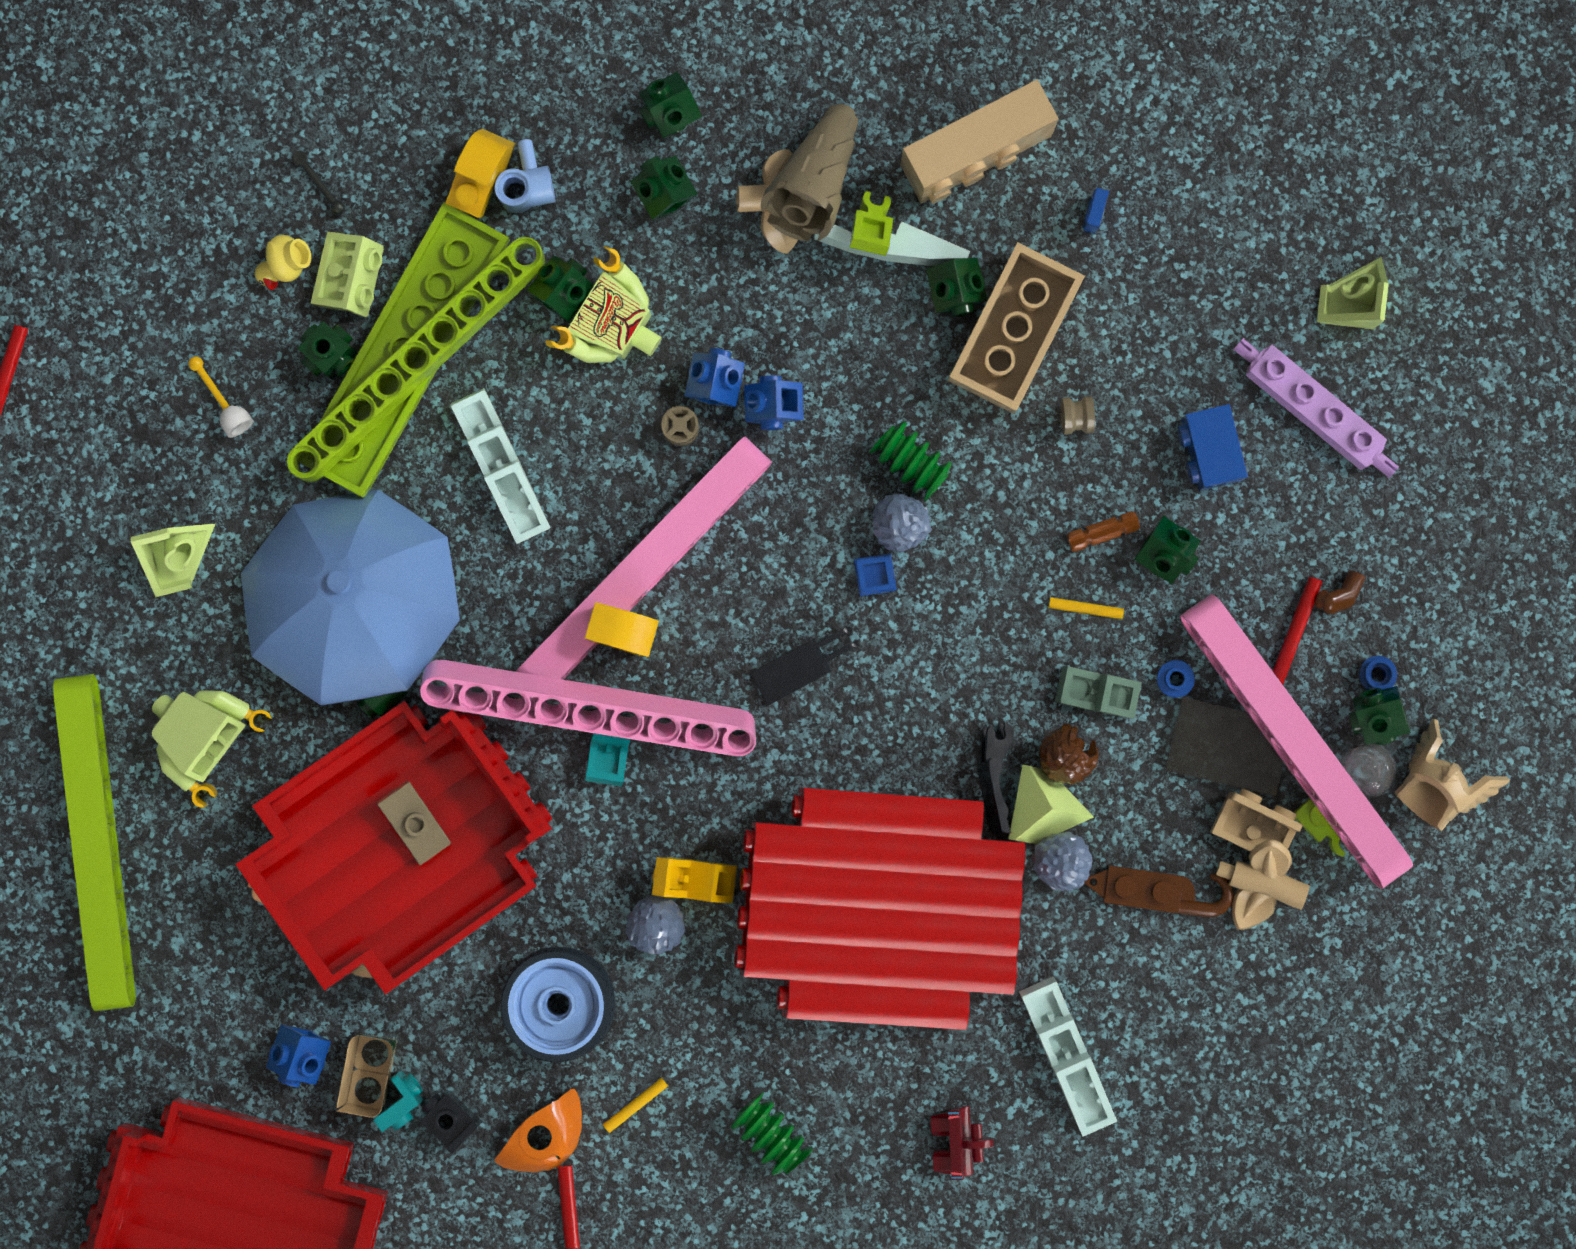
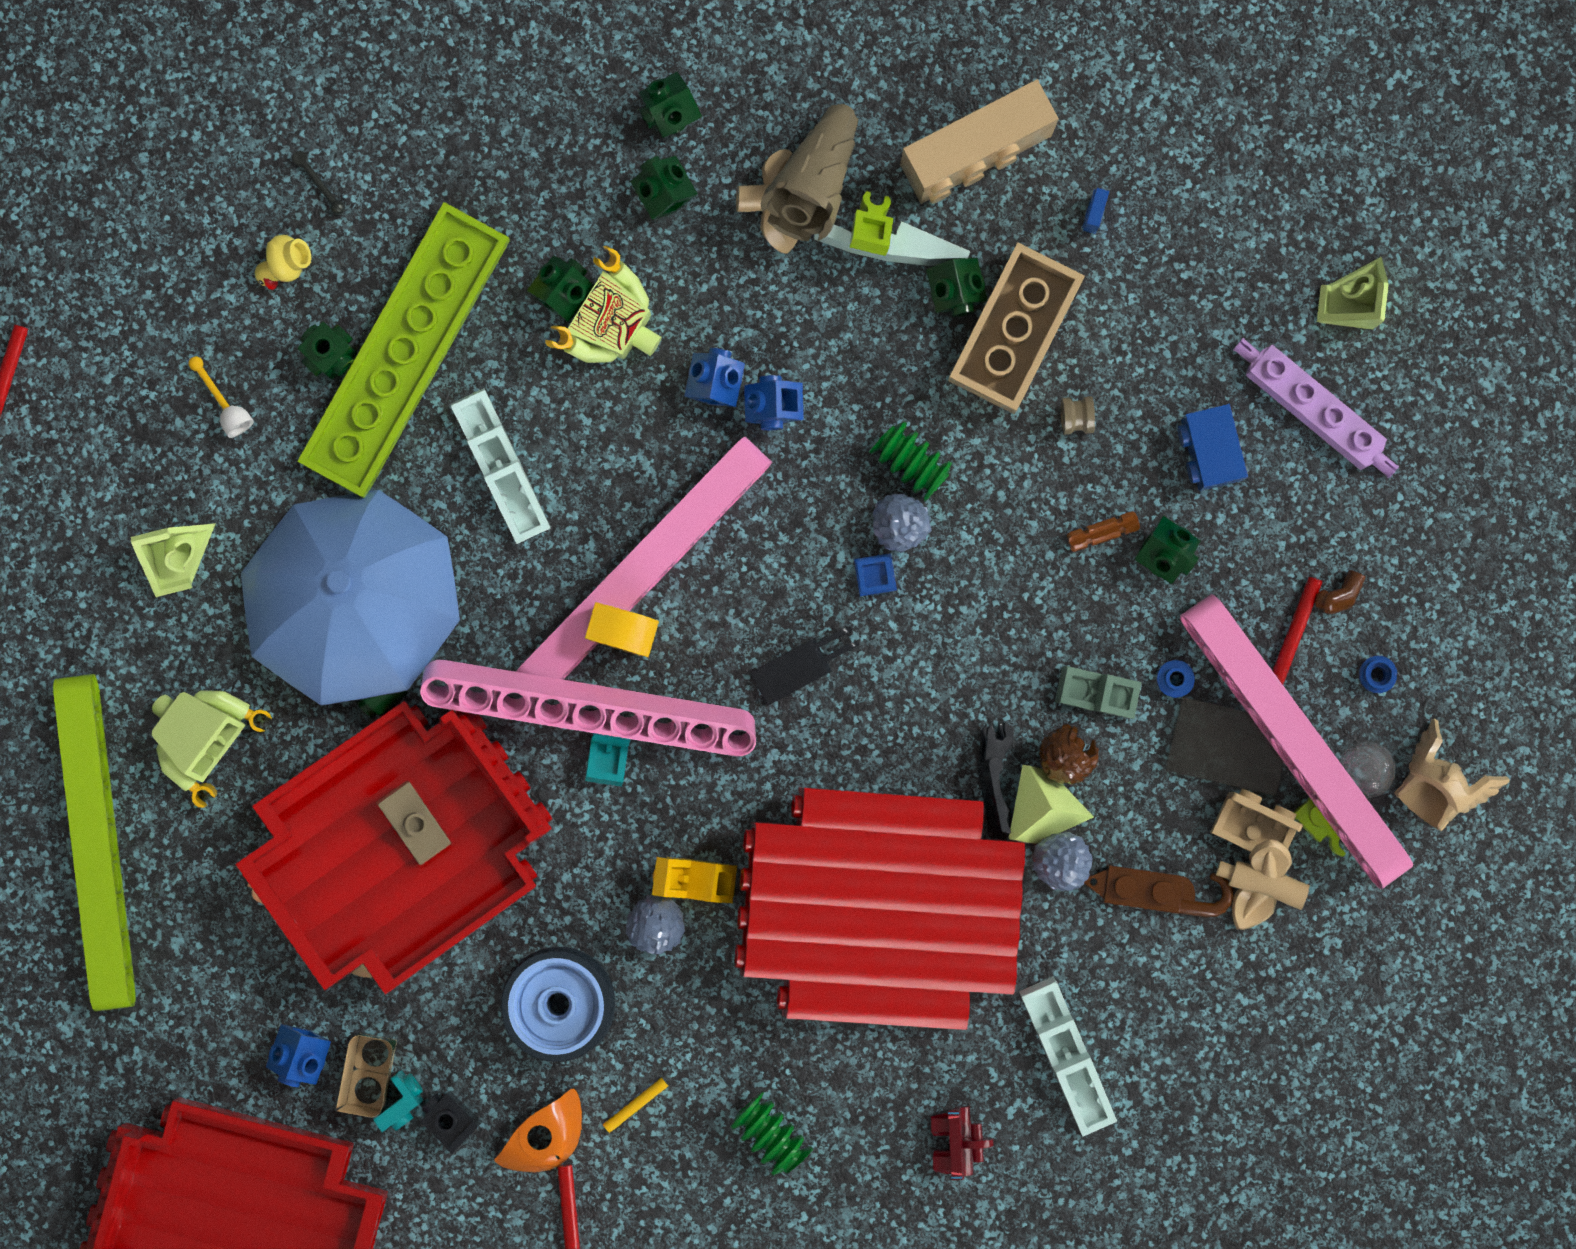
(347, 273): yellowish green bracket -> none
(397, 365): lime beam -> none
(477, 170): yellow brick -> none
(536, 180): light blue piece -> none
(680, 416): dark tan wheel -> none
(1086, 608): yellow piece -> none
(1379, 716): dark green brick -> none

